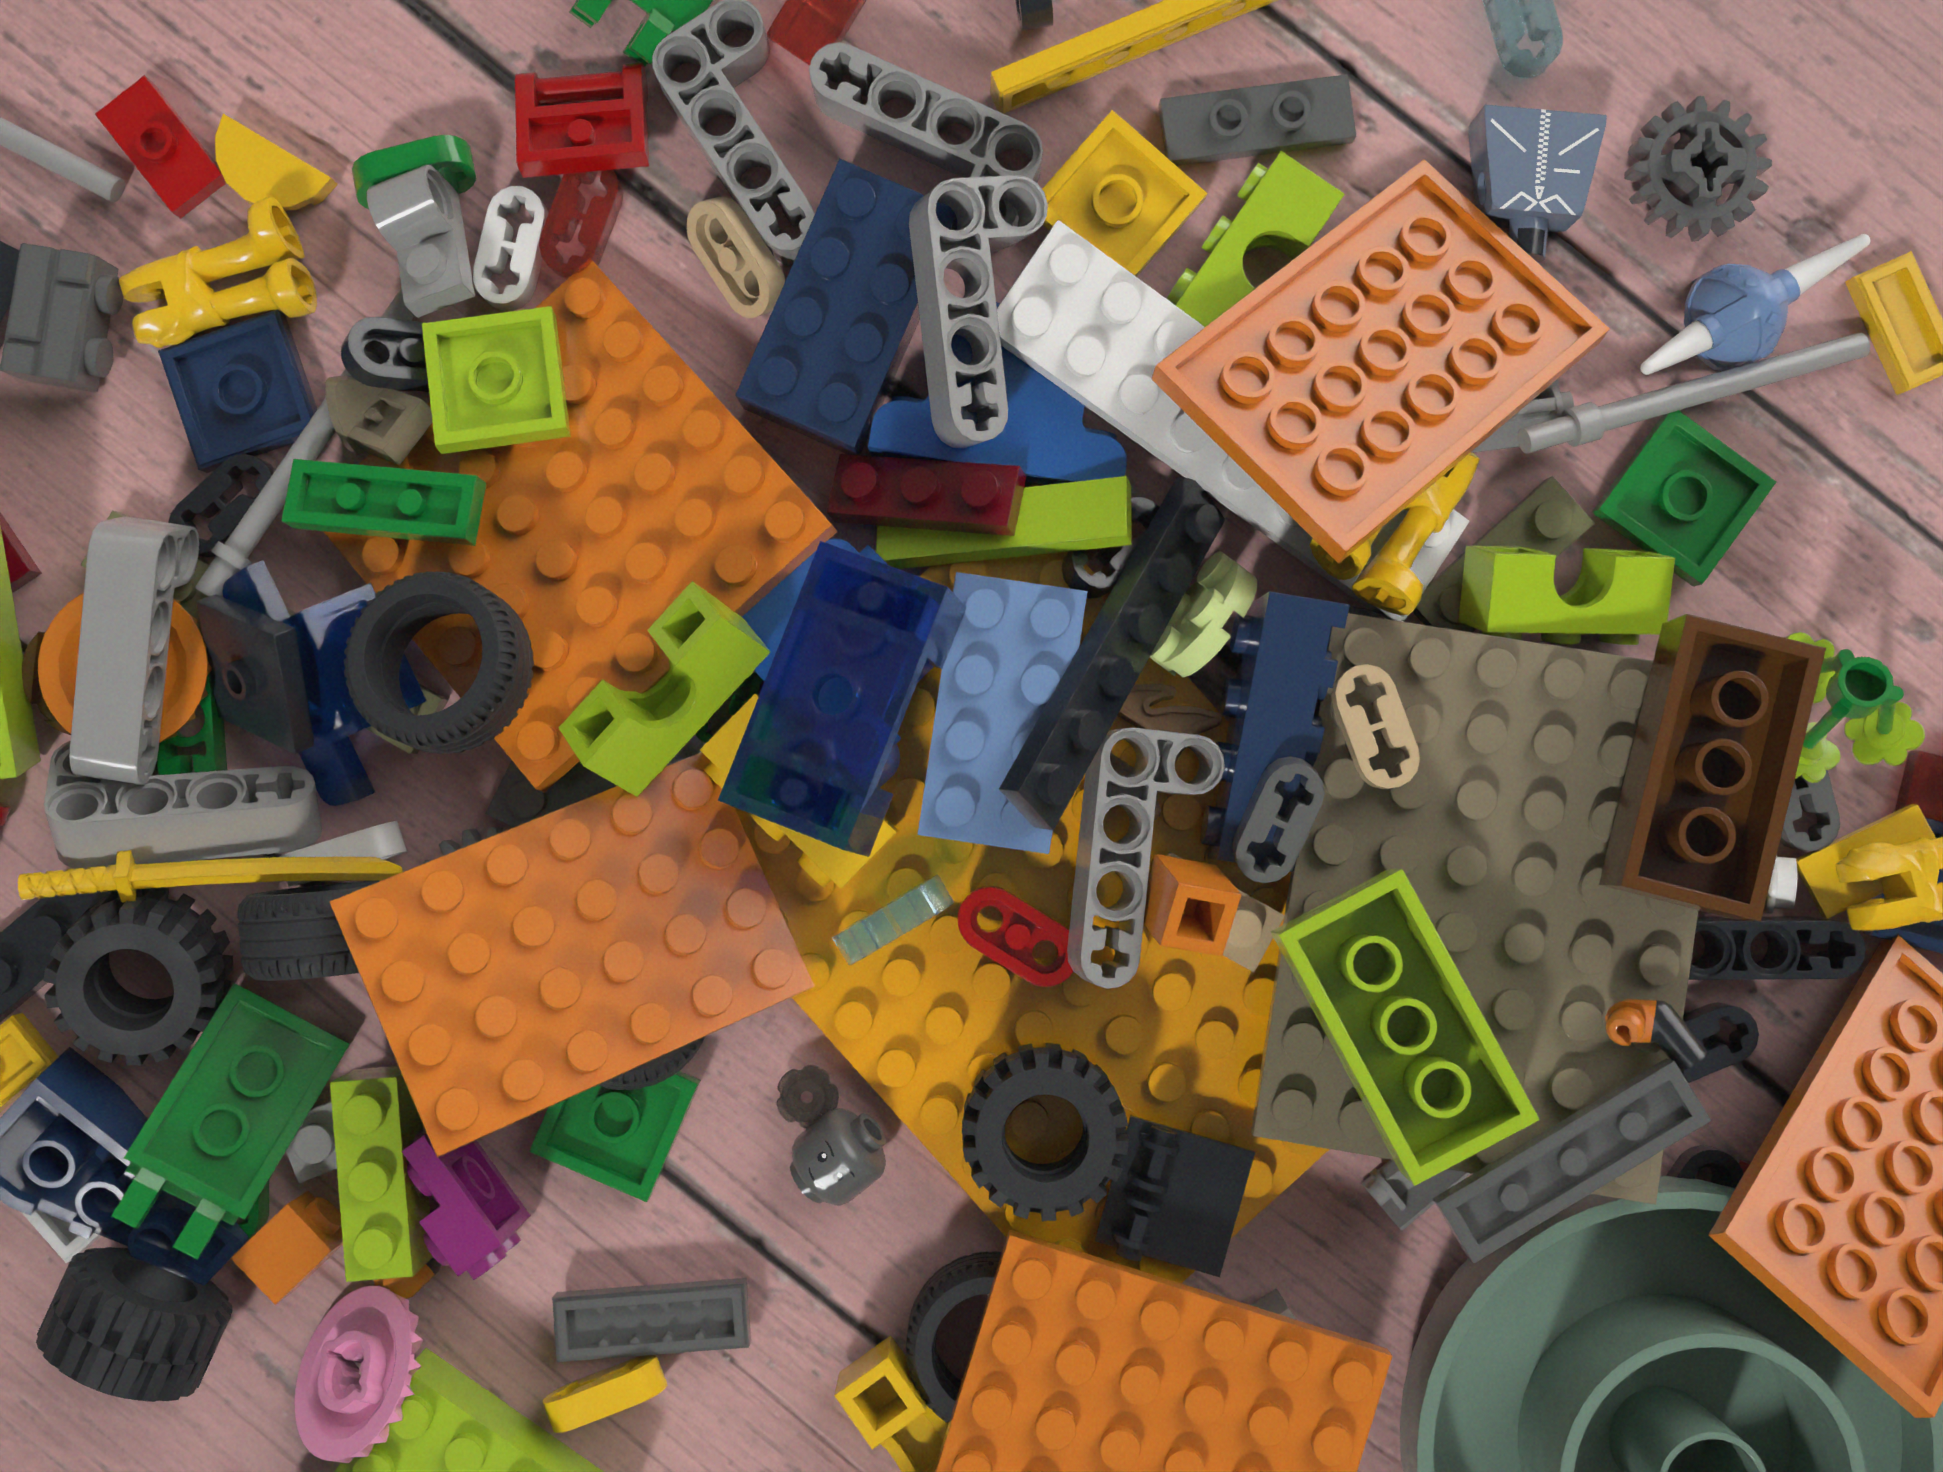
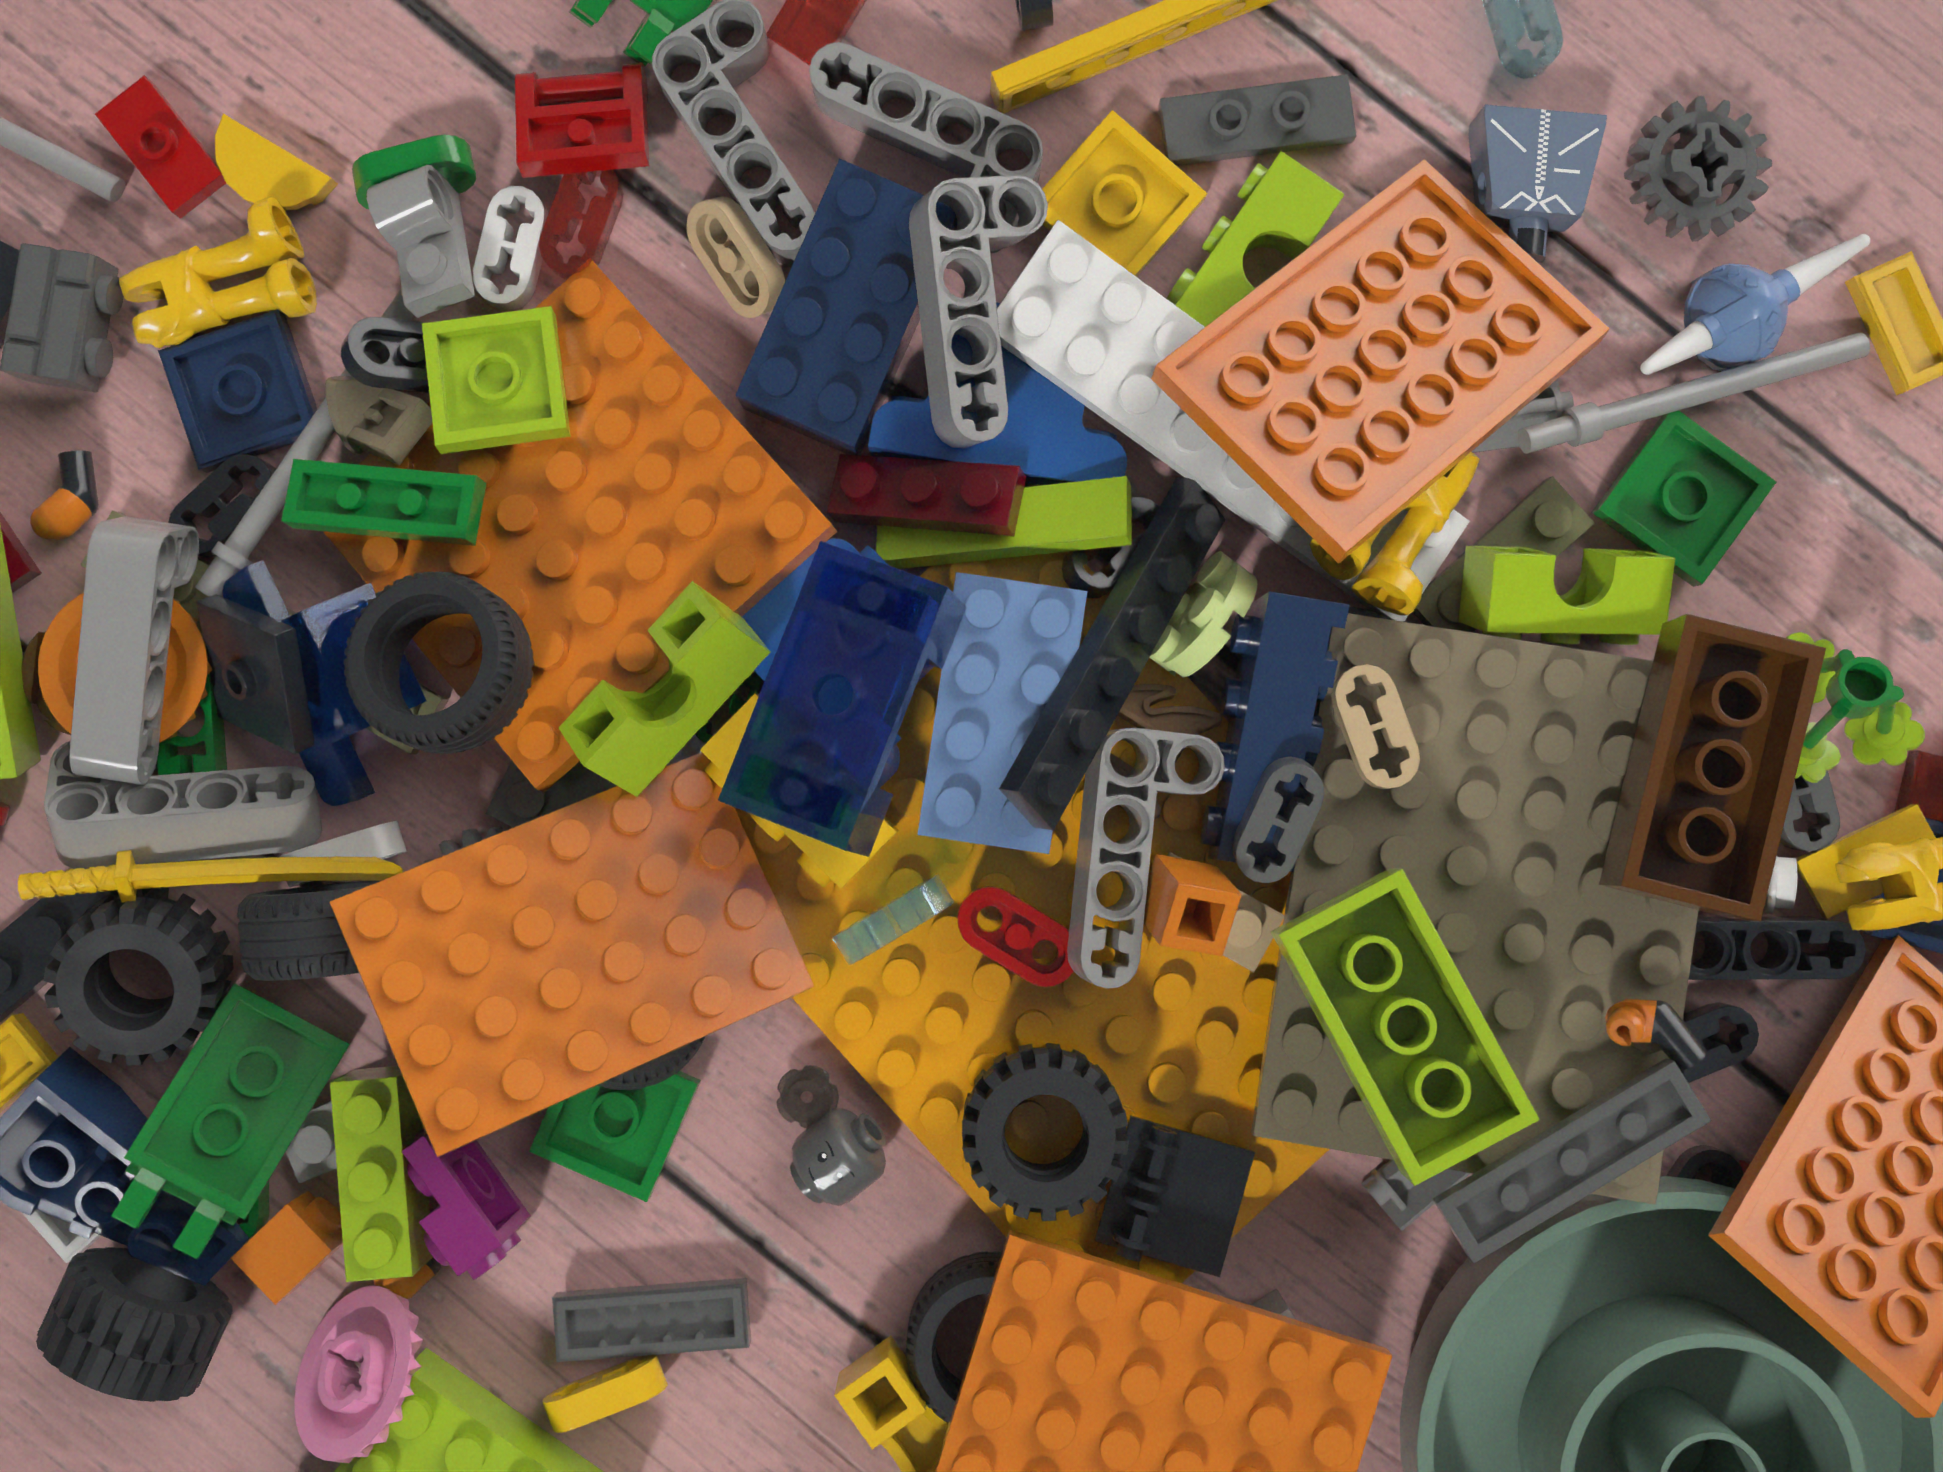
(72, 503): none -> arm

